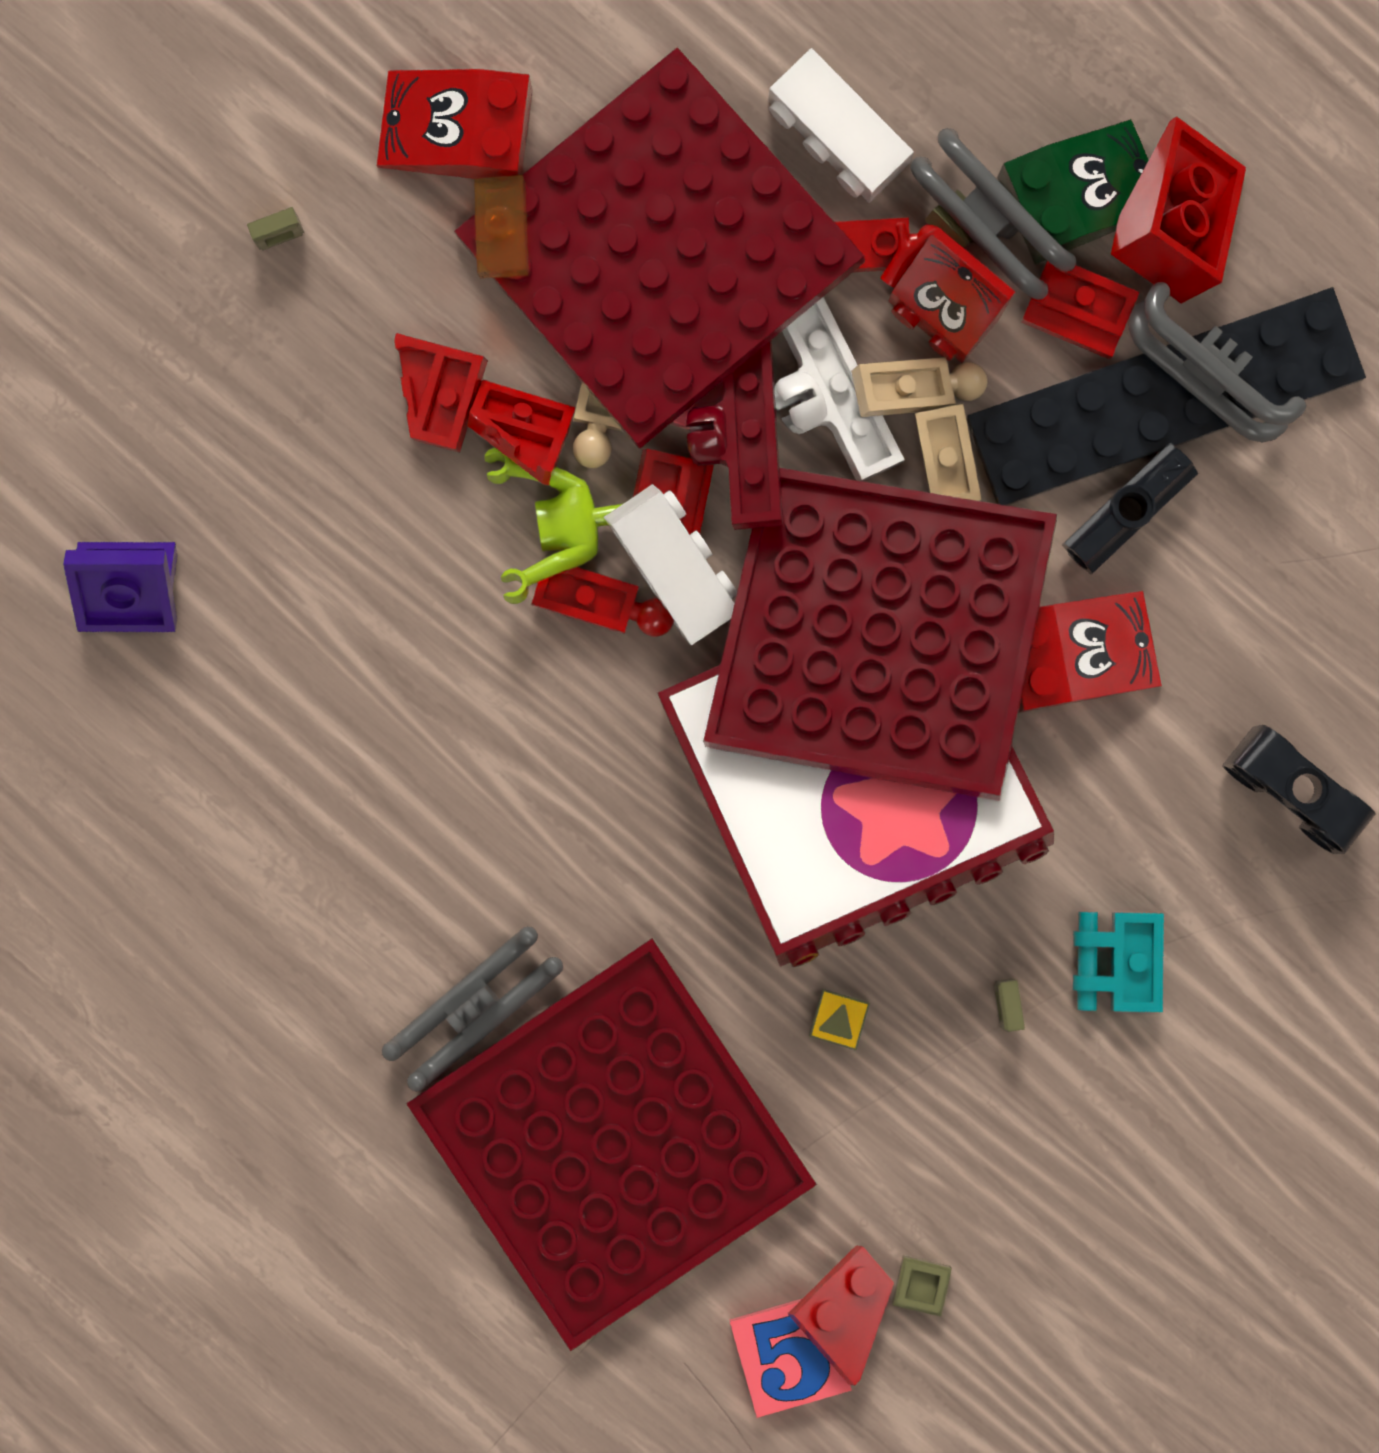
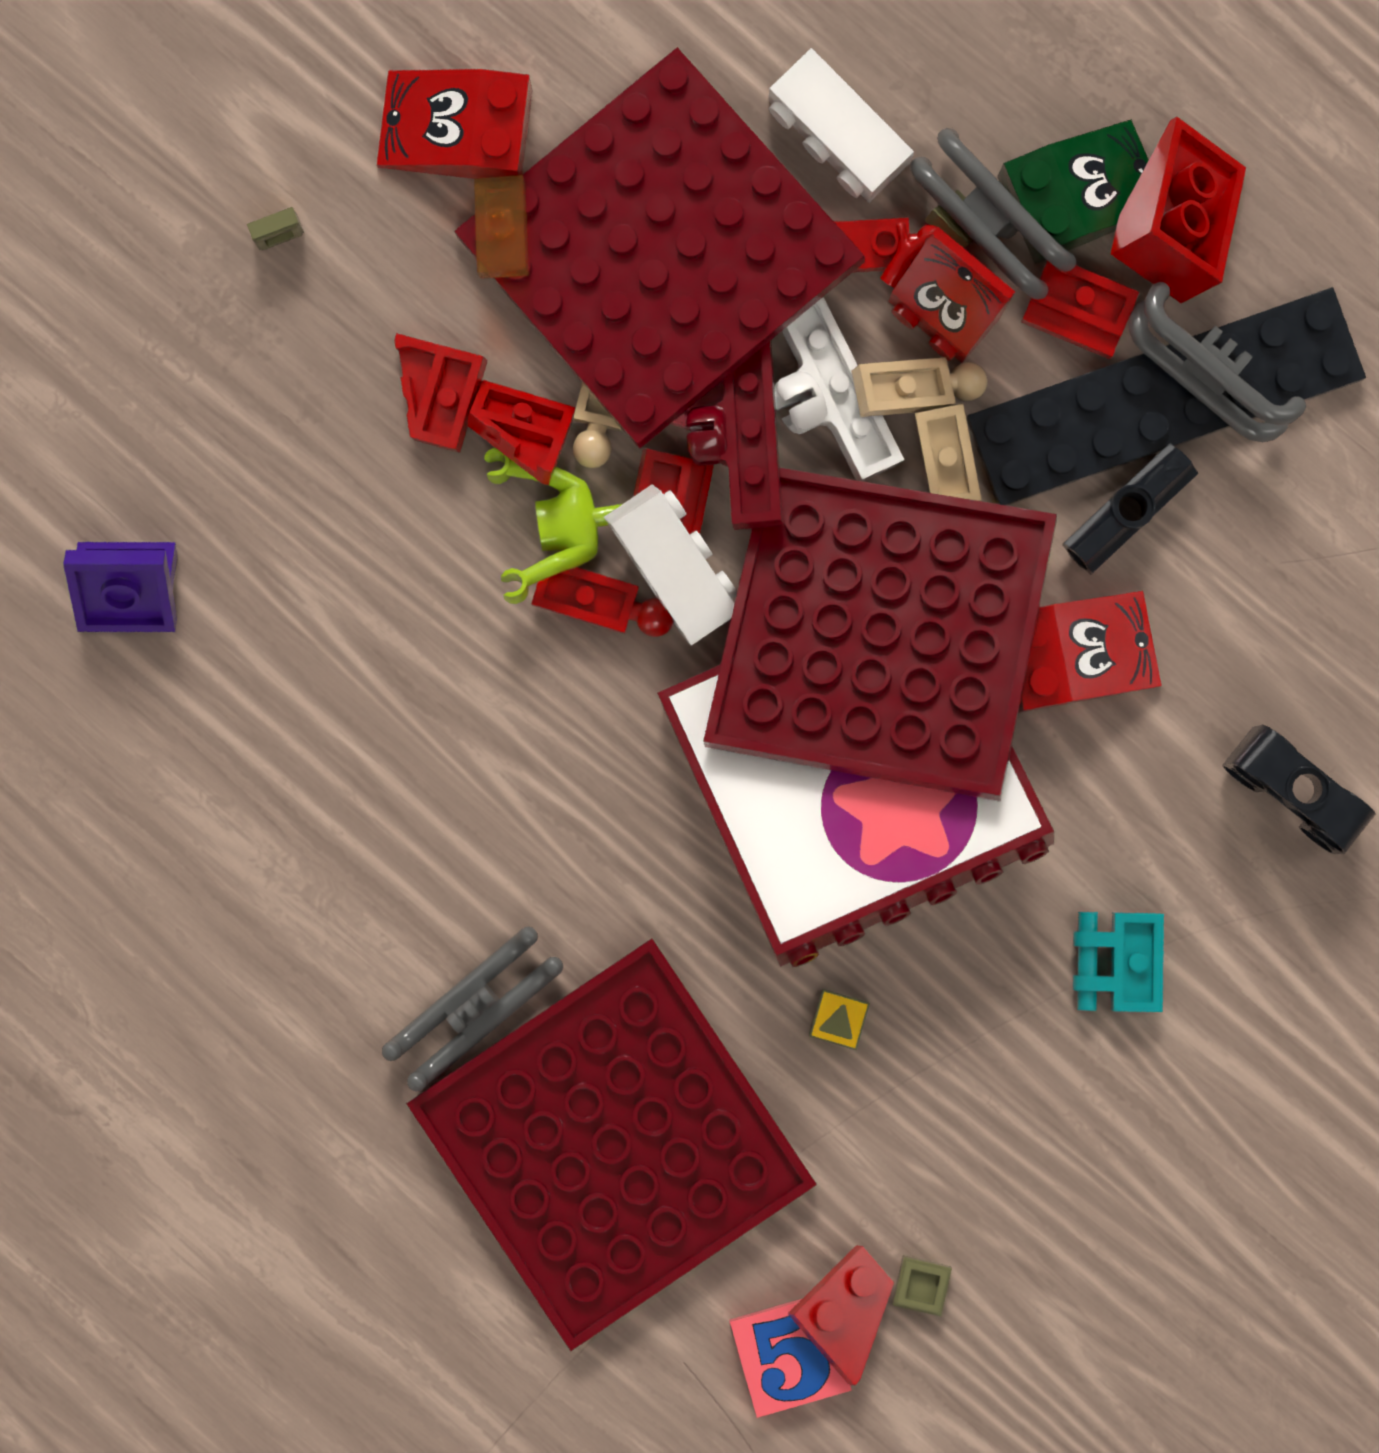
(1009, 1005): olive tile -> none

